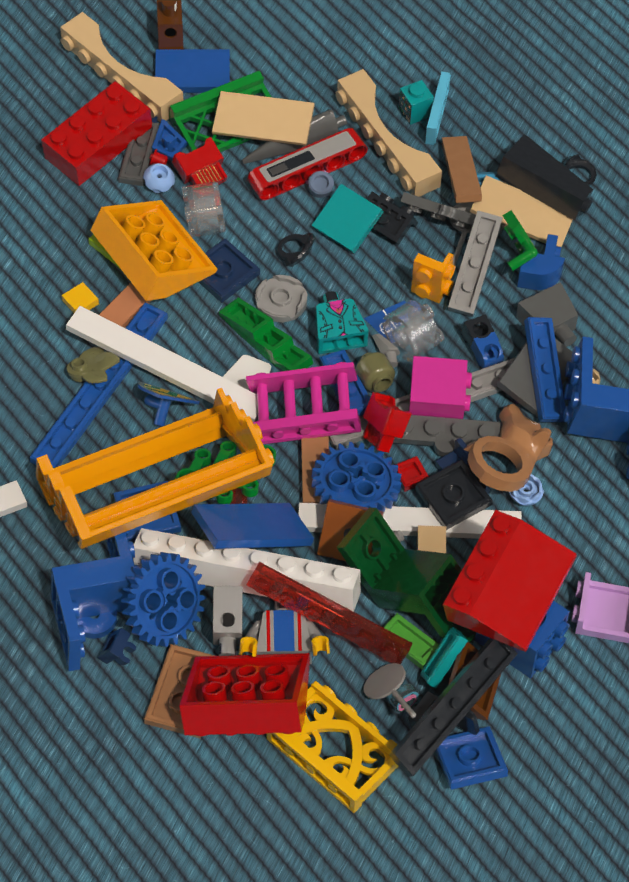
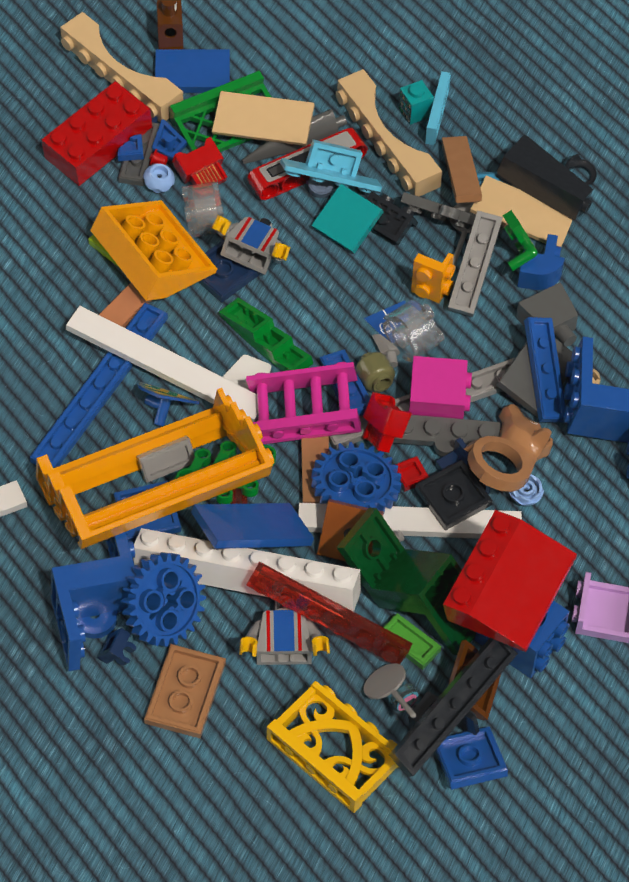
(80, 296): yellow tile -> none
(92, 365): olive plate -> none
(131, 149): none -> blue tile
(166, 459): none -> light grey tile
(227, 618): light grey torso -> none
(246, 694): red slope -> none
(251, 242): none -> torso
(281, 298): light grey tile -> none
(292, 259): black piece -> none
(334, 164): none -> medium azure bracket
(339, 325): teal torso -> none
(431, 538): tan brick -> none
(443, 657): teal tile -> none
(483, 341): leg -> none

